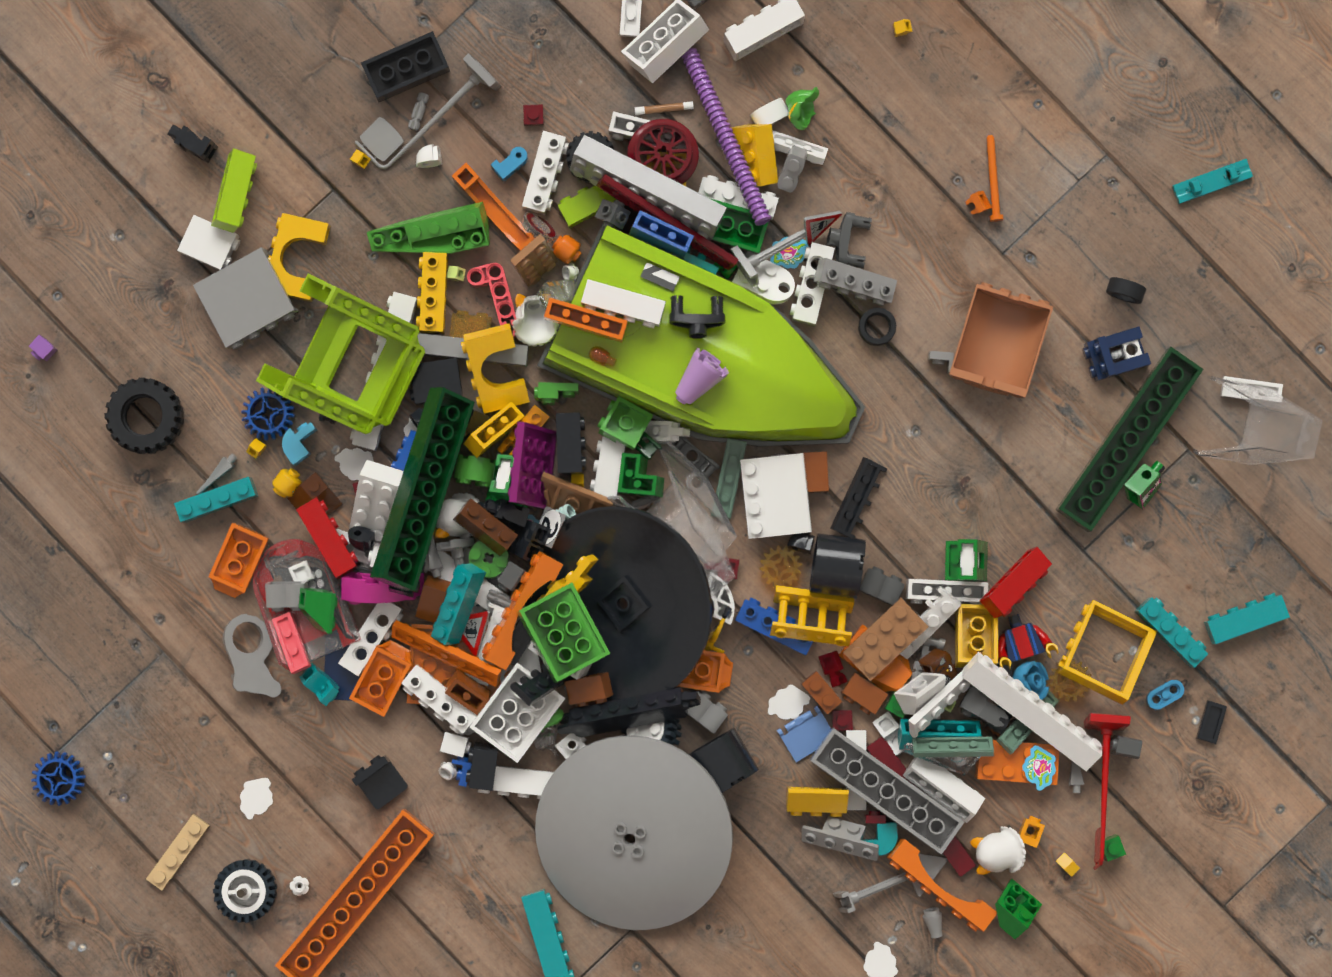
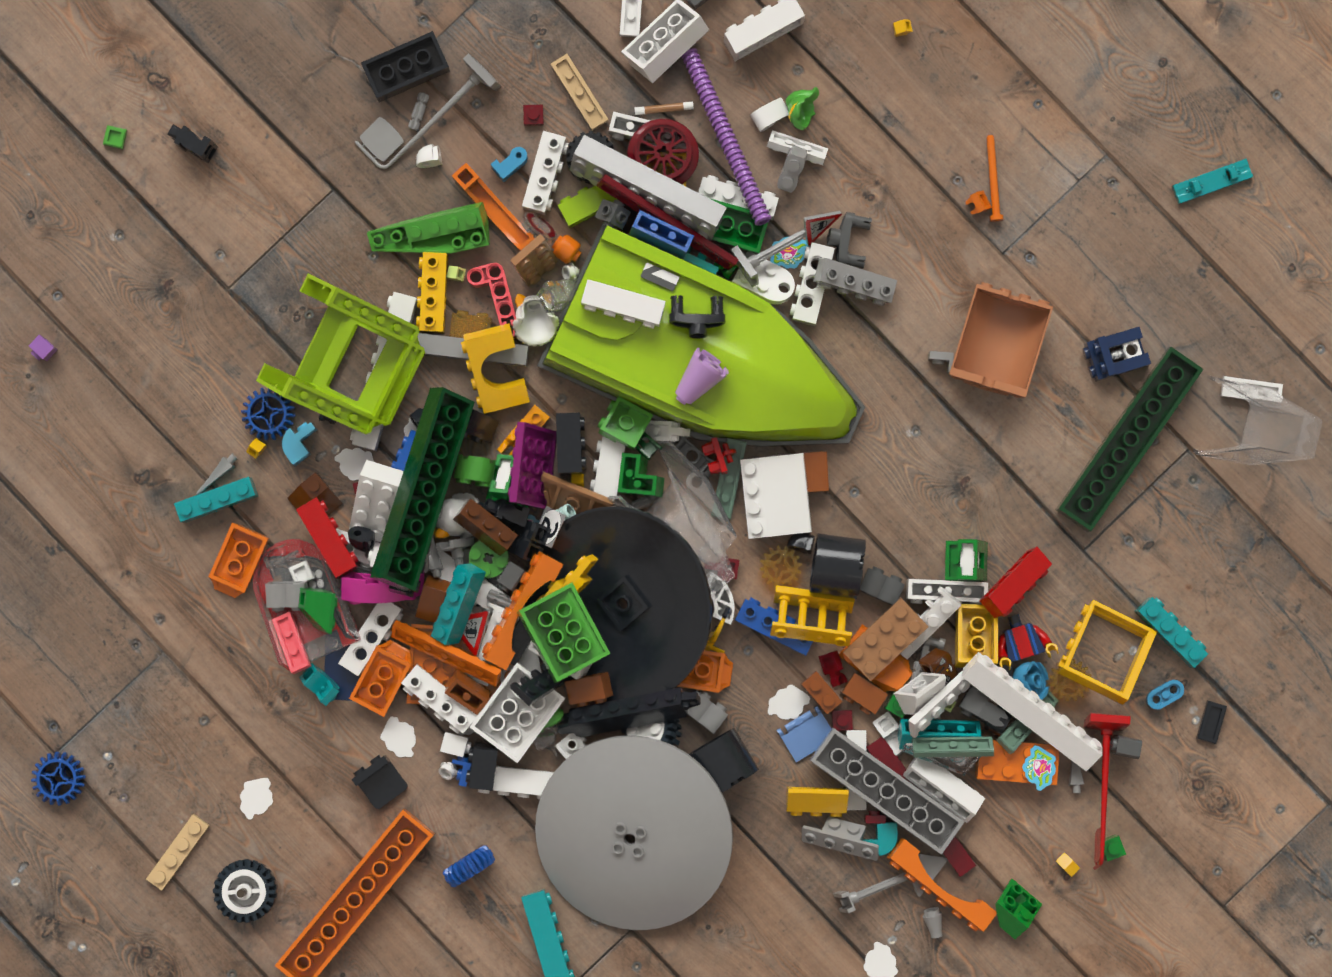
(115, 137): none -> bright green tile
(120, 404): black tyre -> none
(208, 243): white brick -> none
(233, 191): lime brick -> none
(245, 299): light grey panel -> none
(249, 668): light grey animal -> none
(286, 482): yellow head -> none
(290, 230): yellow arch -> none
(304, 885): white plate -> none
(358, 156): yellow piece -> none
(399, 737): none -> white sticker
(435, 374): black brick -> none
(469, 866): none -> blue gear
(493, 430): yellow brick -> none
(549, 392): bright green plate -> none
(579, 92): none -> tan plate
(585, 320): orange brick -> none
(601, 356): clear orange cylinder -> none
(714, 448): none -> red hips
(759, 151): yellow wedge -> none
(857, 497): black hinge -> none
(877, 341): black tyre -> none
(999, 851): white hair -> none
(1034, 838): light orange brick -> none
(1126, 290): black tyre -> none
(1144, 484): green torso -> none
(1246, 619): teal brick -> none

